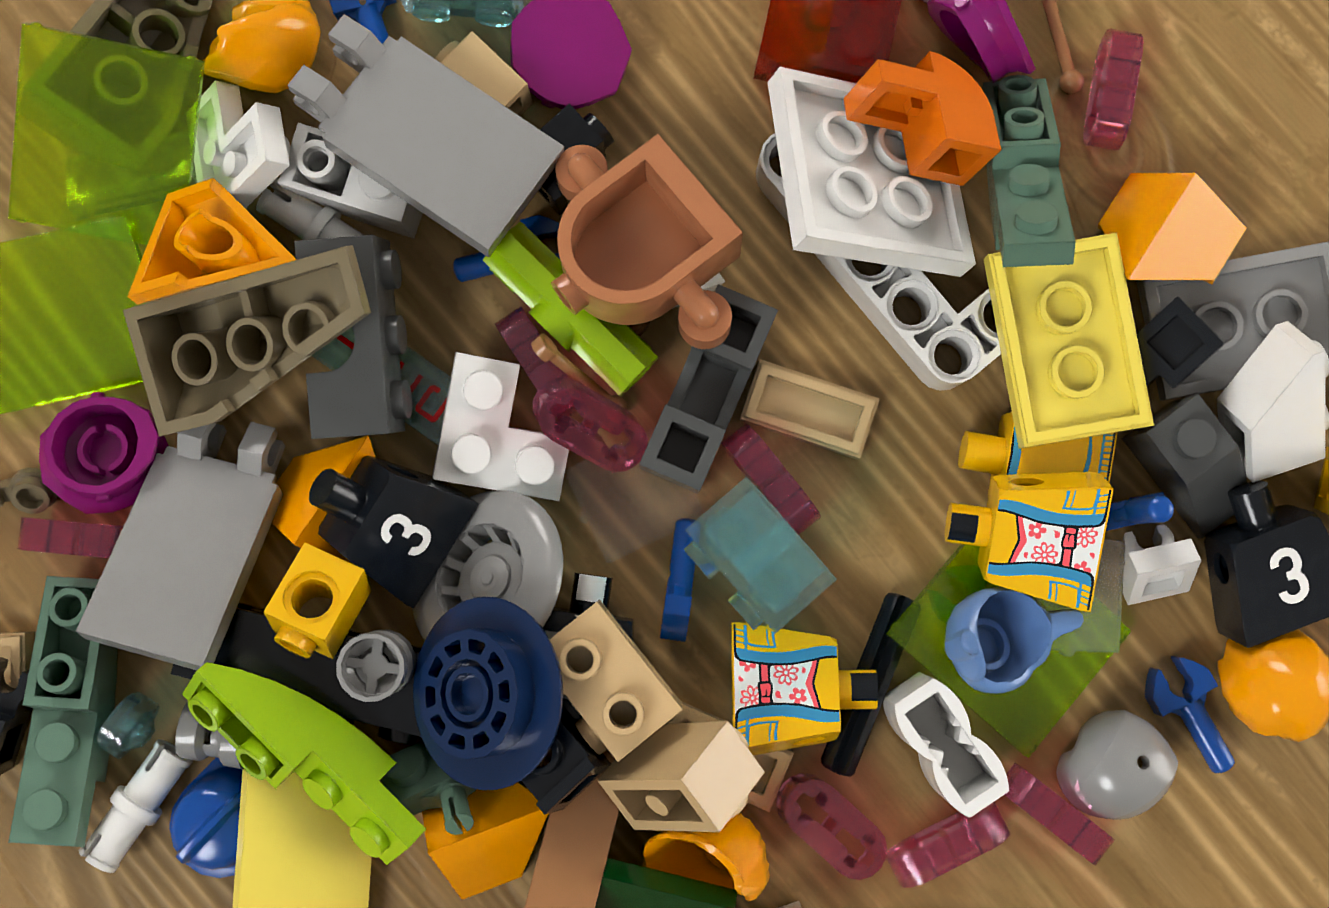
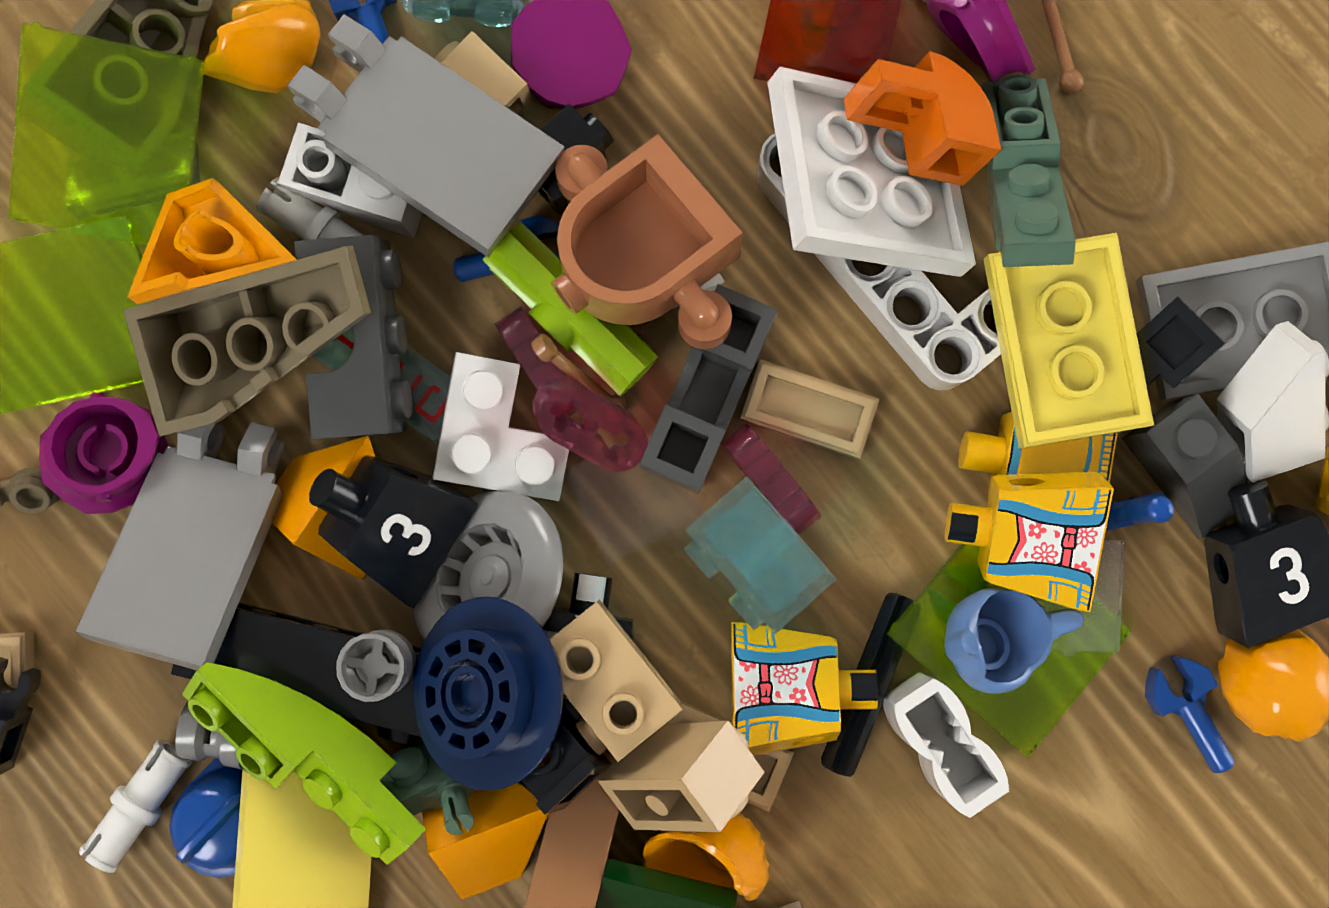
(67, 537): clear pink beam -> none
(71, 698): sand green slope -> none
(128, 725): clear light blue tile -> none
(237, 147): white plate -> none
(310, 576): yellow brick -> none
(679, 586): blue bar -> none
(840, 815): clear pink beam -> none
(946, 846): clear pink beam -> none
(1057, 815): clear pink beam -> none
(1103, 770): light grey helmet -> none
(1113, 89): clear pink beam -> none
(1159, 569): white tile -> none
(1171, 227): light orange slope -> none

